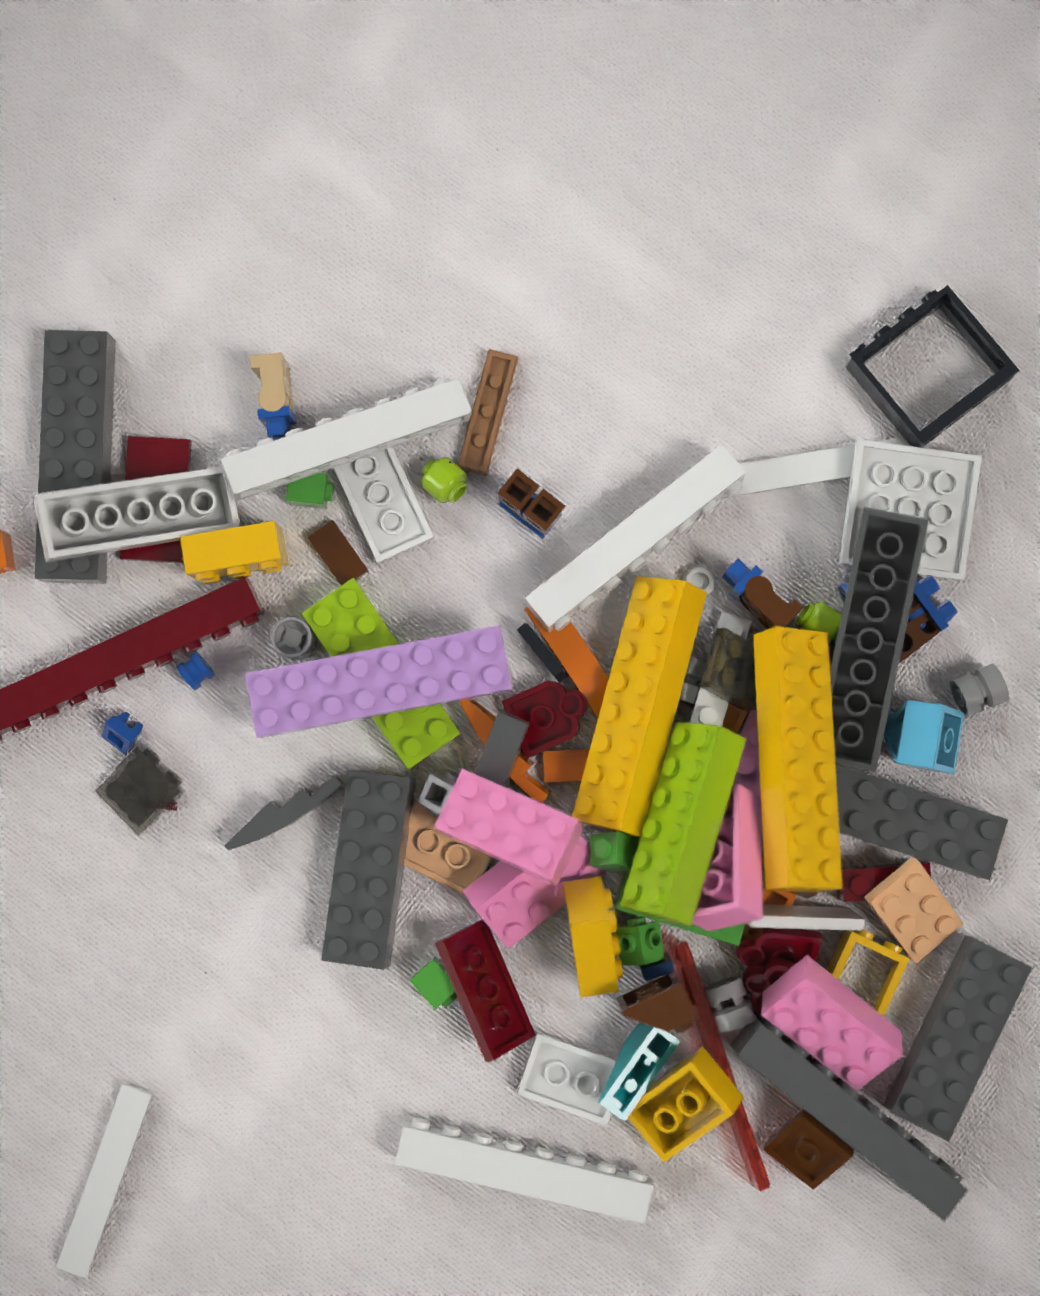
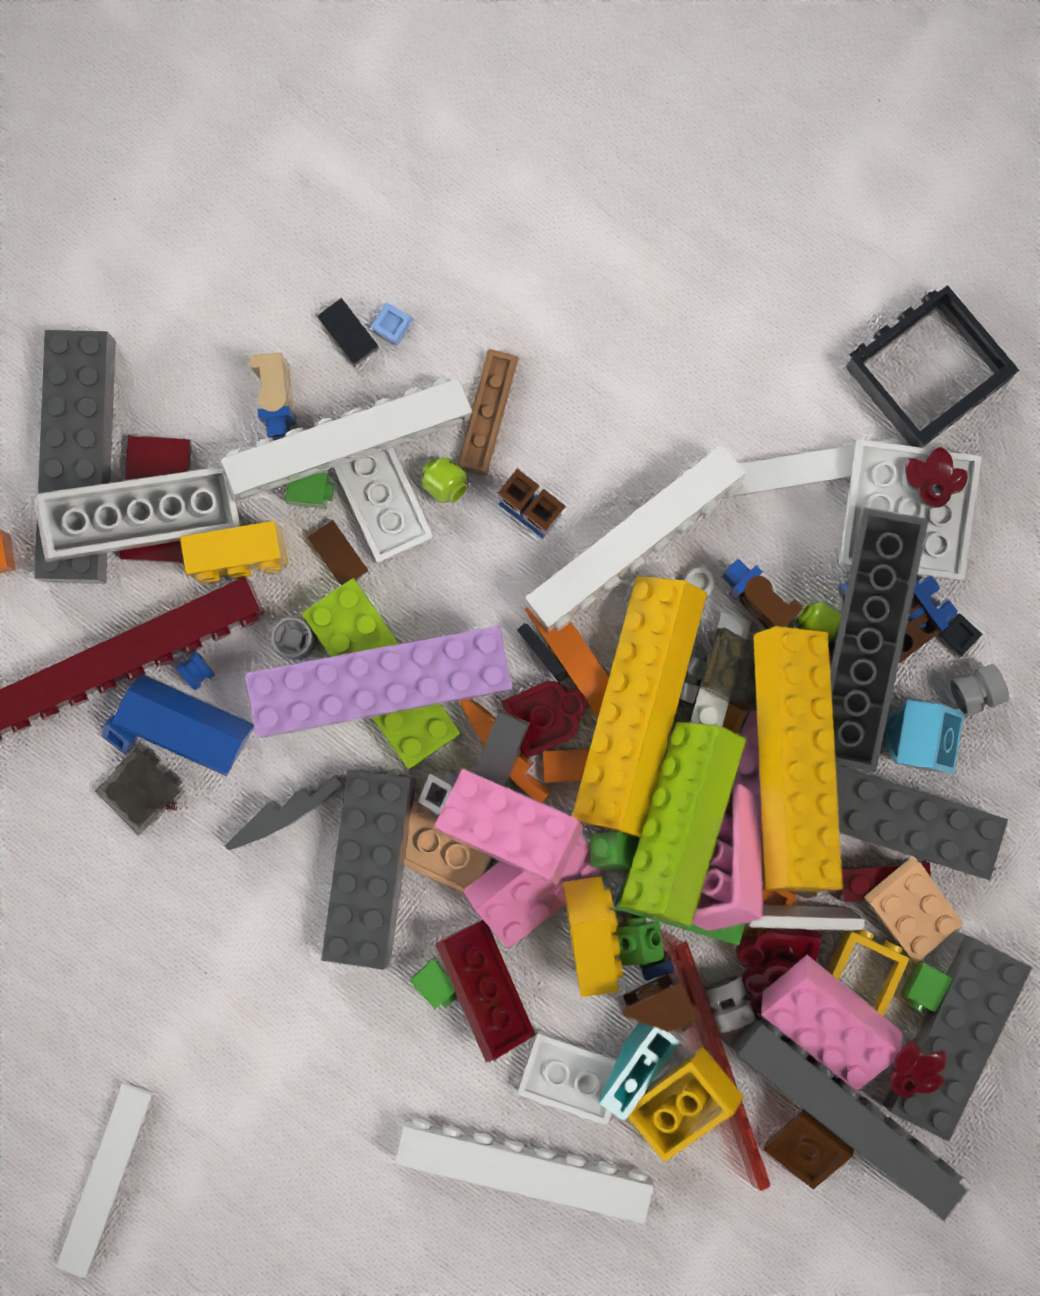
(182, 724): none -> blue slope
(348, 332): none -> black tile
(391, 324): none -> light blue tile
(918, 1070): none -> dark red plate
(926, 987): none -> bright green brick
(936, 473): none -> dark red plate
(959, 635): none -> black tile

